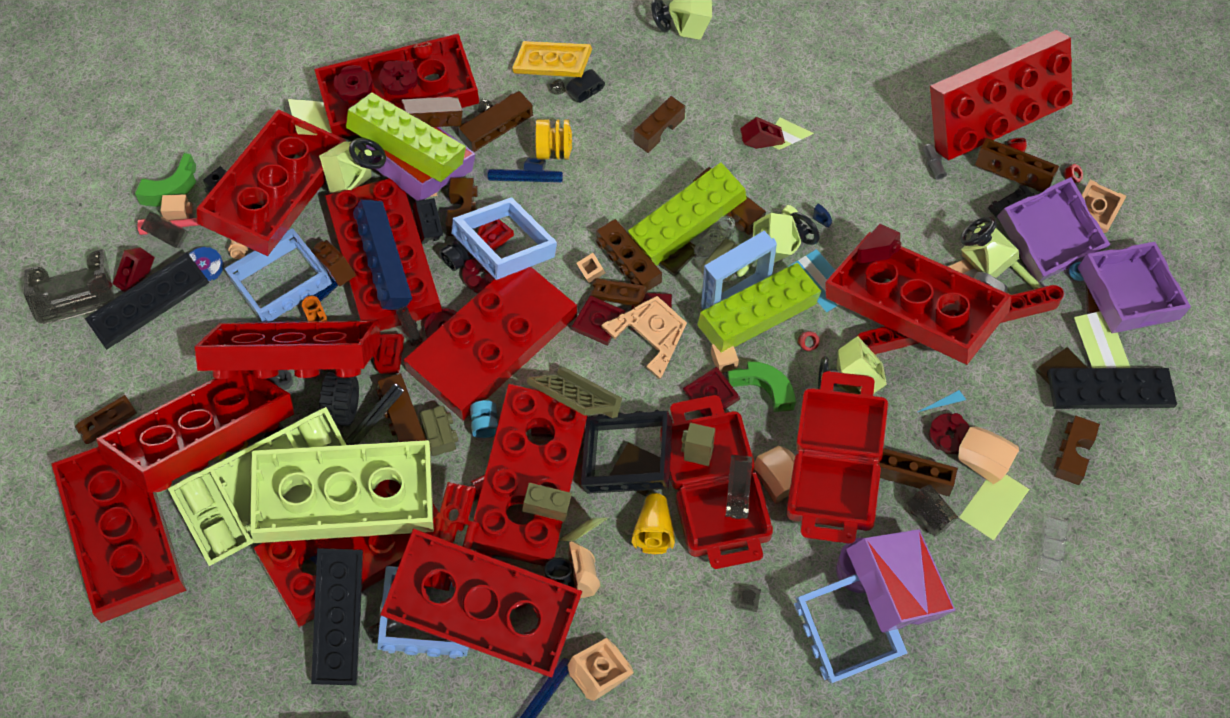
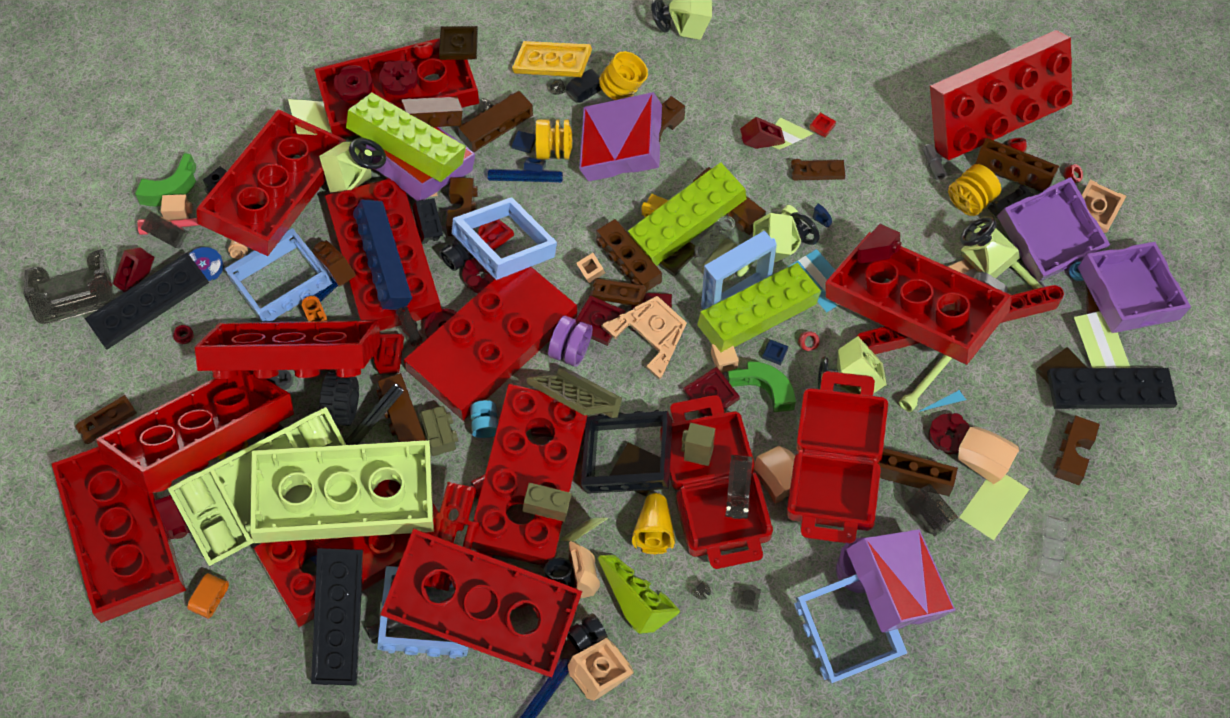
(172, 517): none -> dark red slope
(179, 331): none -> dark red plate
(208, 595): none -> orange beam
(458, 42): none -> dark brown tile
(524, 141): none -> dark blue tile
(570, 341): none -> medium lavender wheel
(586, 633): none -> black wheel
(621, 137): none -> medium lavender tile
(623, 76): none -> yellow wheel
(639, 603): none -> lime wedge
(652, 204): none -> yellow bracket
(702, 588): none -> clear smoke hinge
(775, 352): none -> dark blue tile
(818, 170): none -> reddish brown plate
(822, 125): none -> red plate
(909, 401): none -> yellowish green piece
(974, 189): none -> yellow wheel

